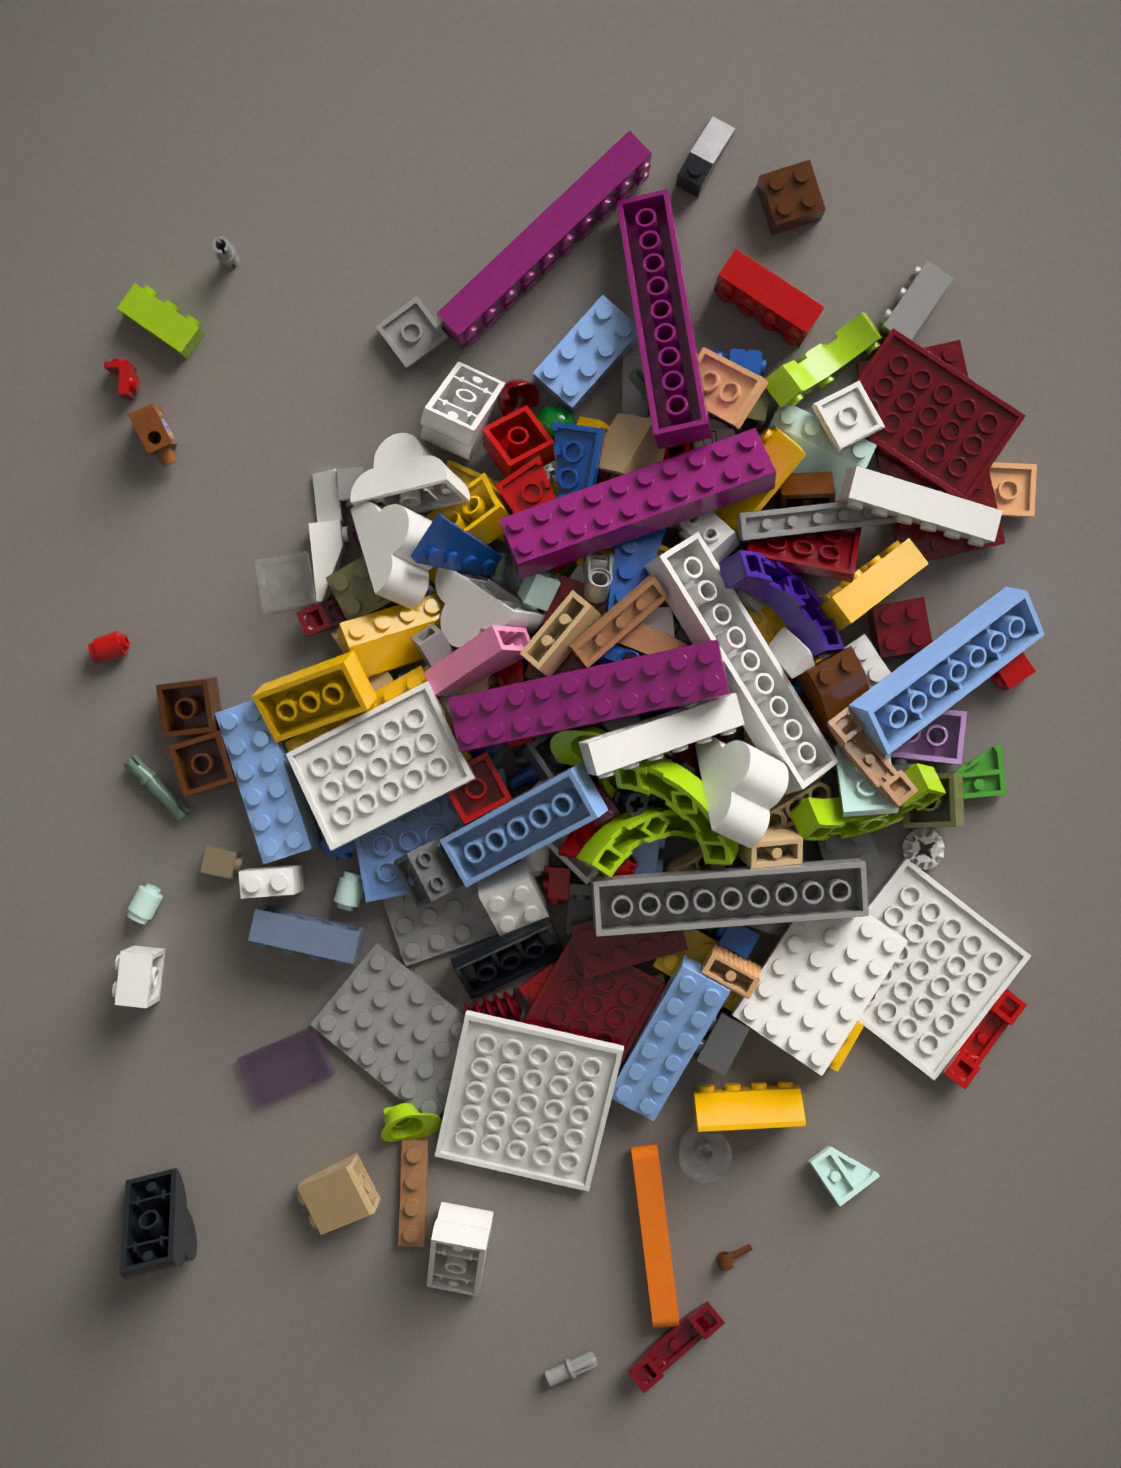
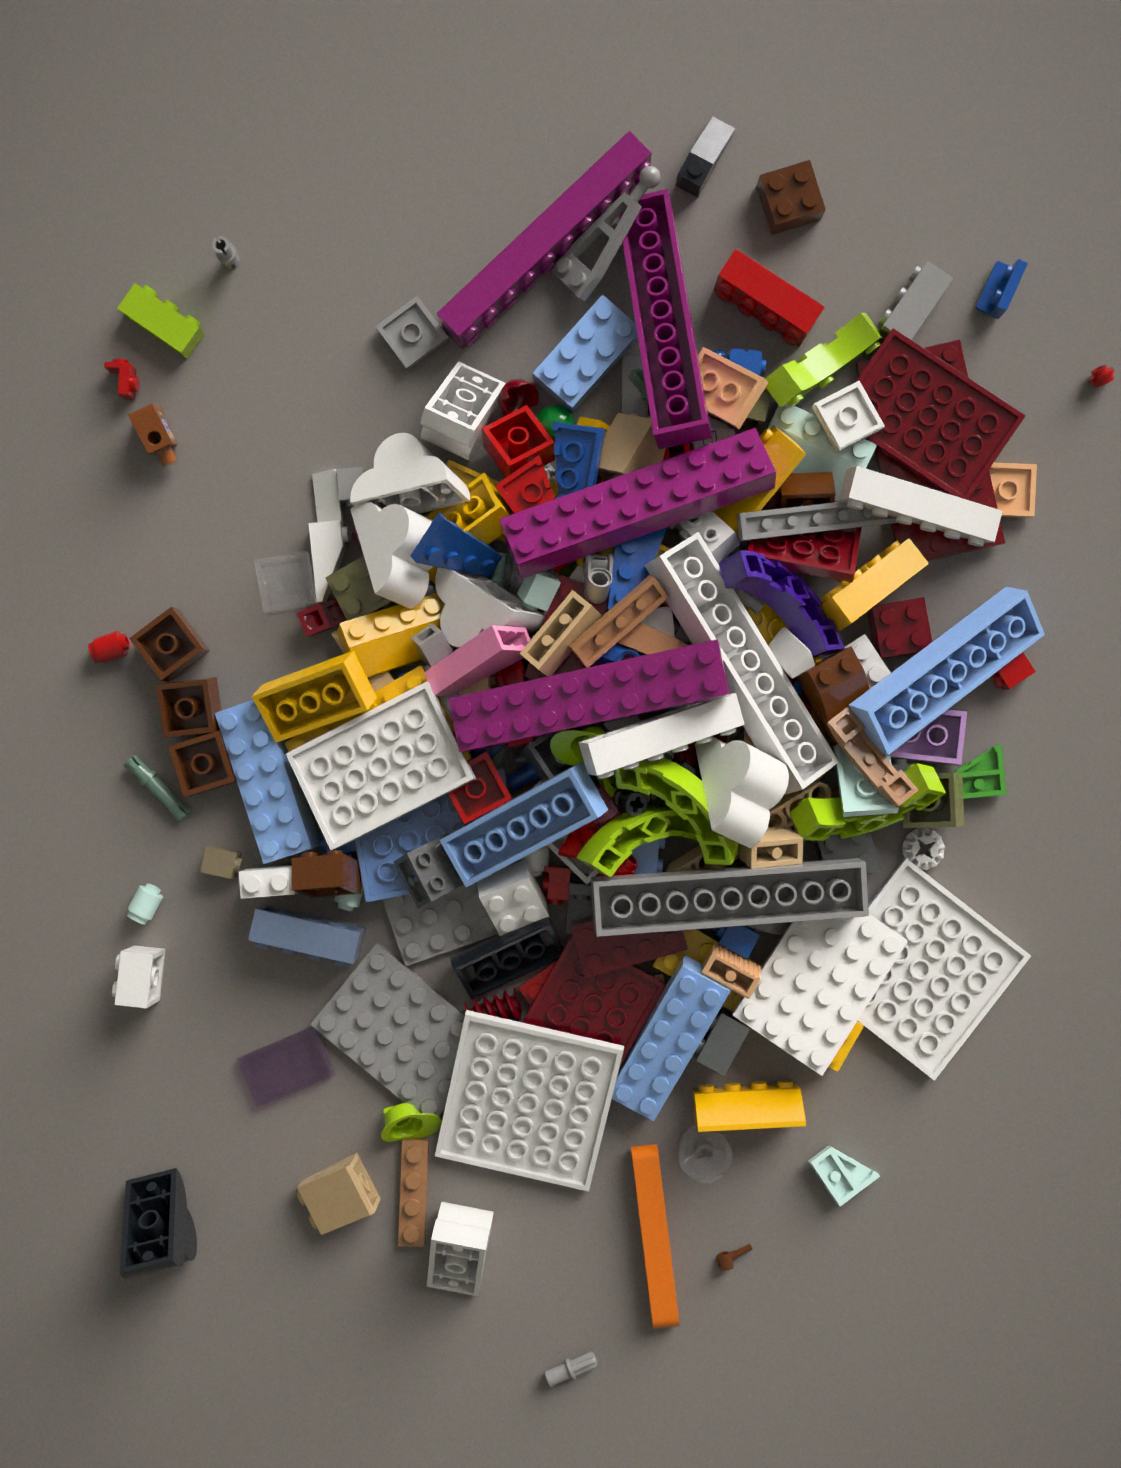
(169, 644): none -> reddish brown brick
(326, 874): none -> reddish brown brick
(576, 274): none -> light grey plate
(673, 1345): dark red slope -> none
(966, 1061): red slope -> none
(1000, 288): none -> blue bracket
(1101, 376): none -> red plate

